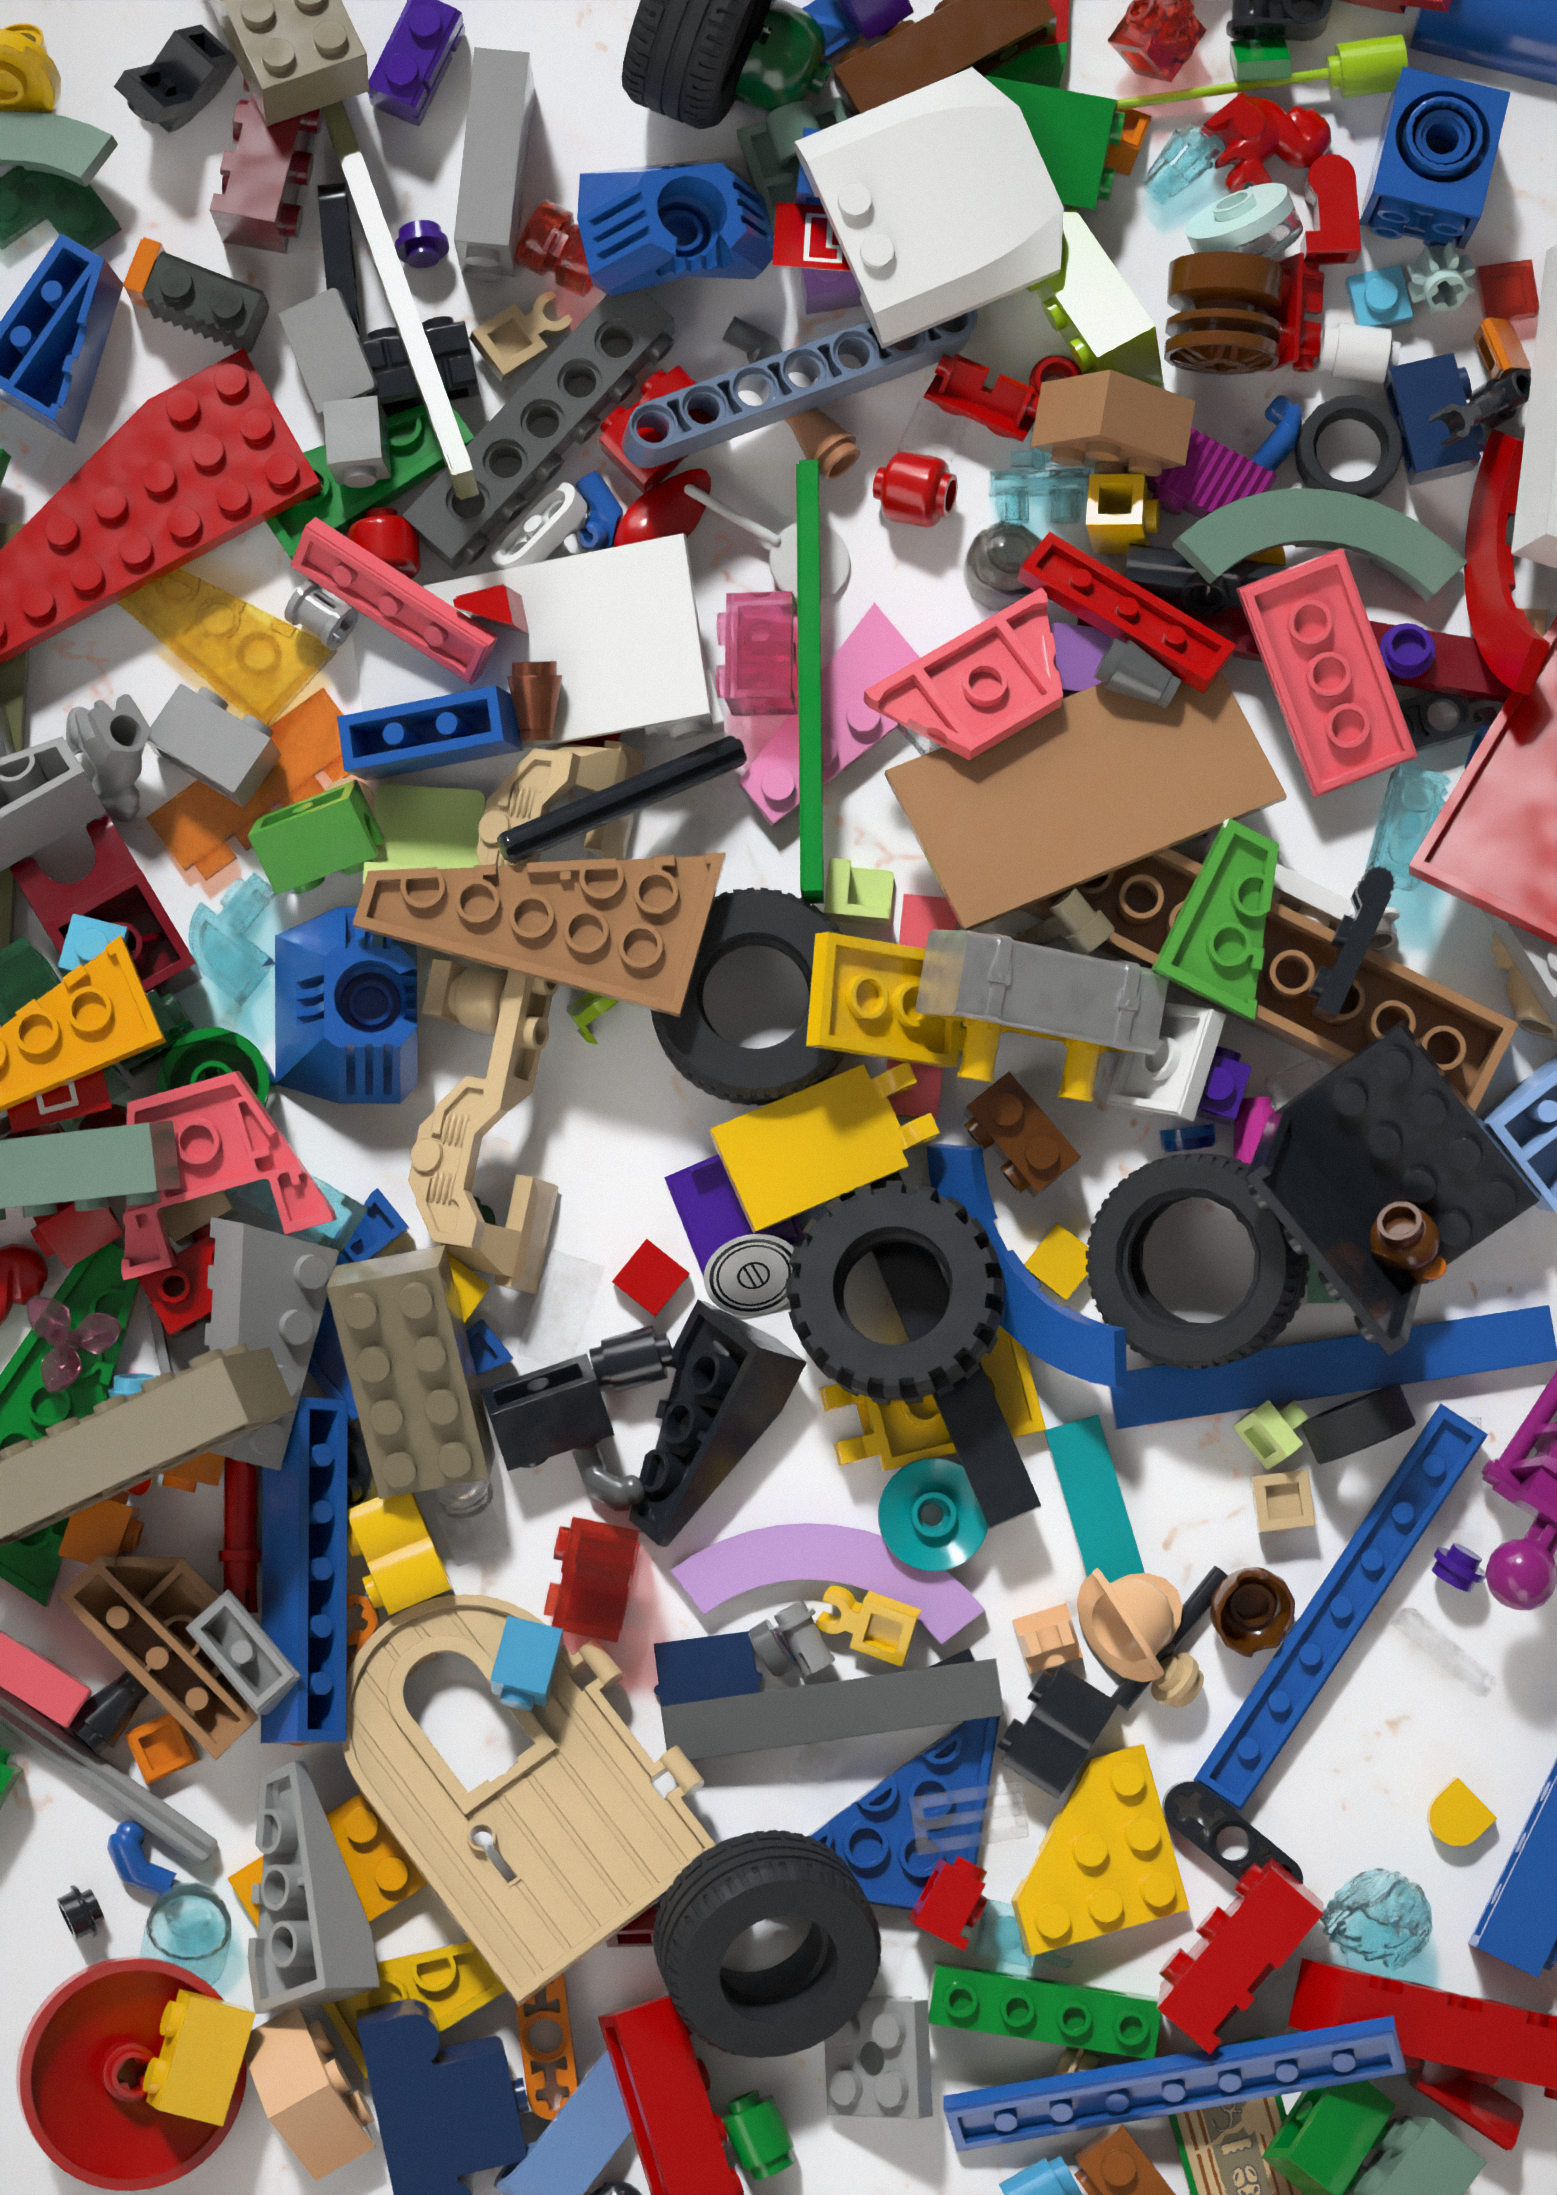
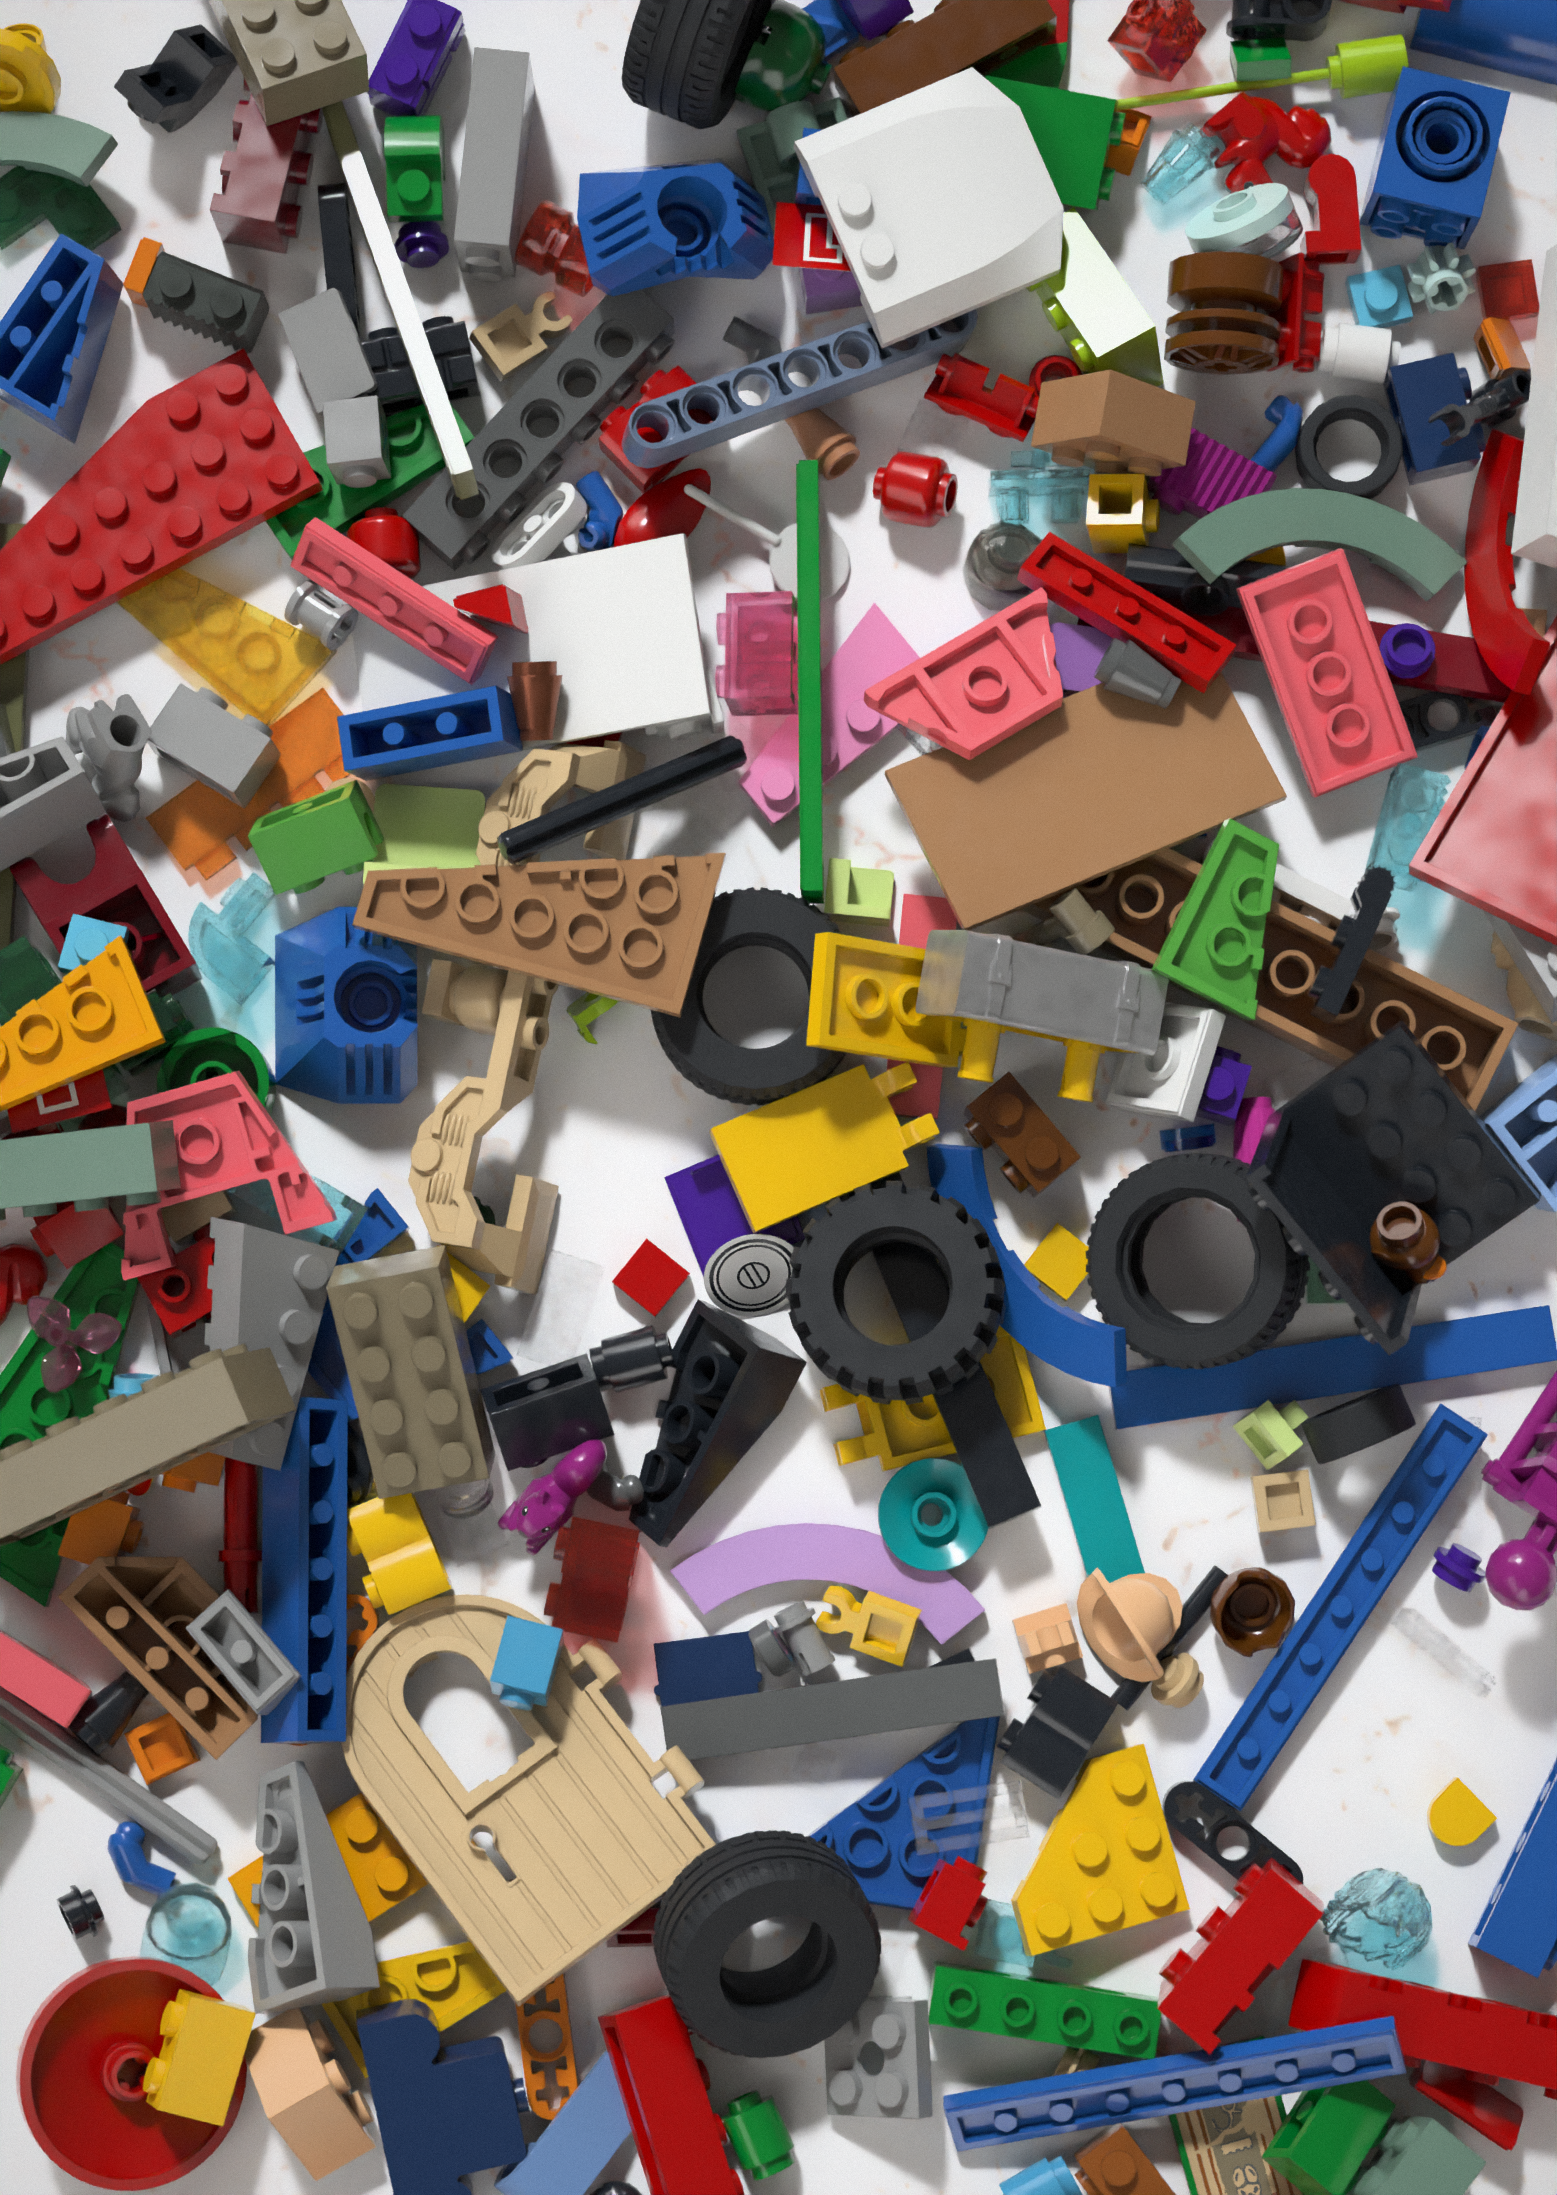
(415, 168): none -> green brick
(552, 1498): none -> magenta animal

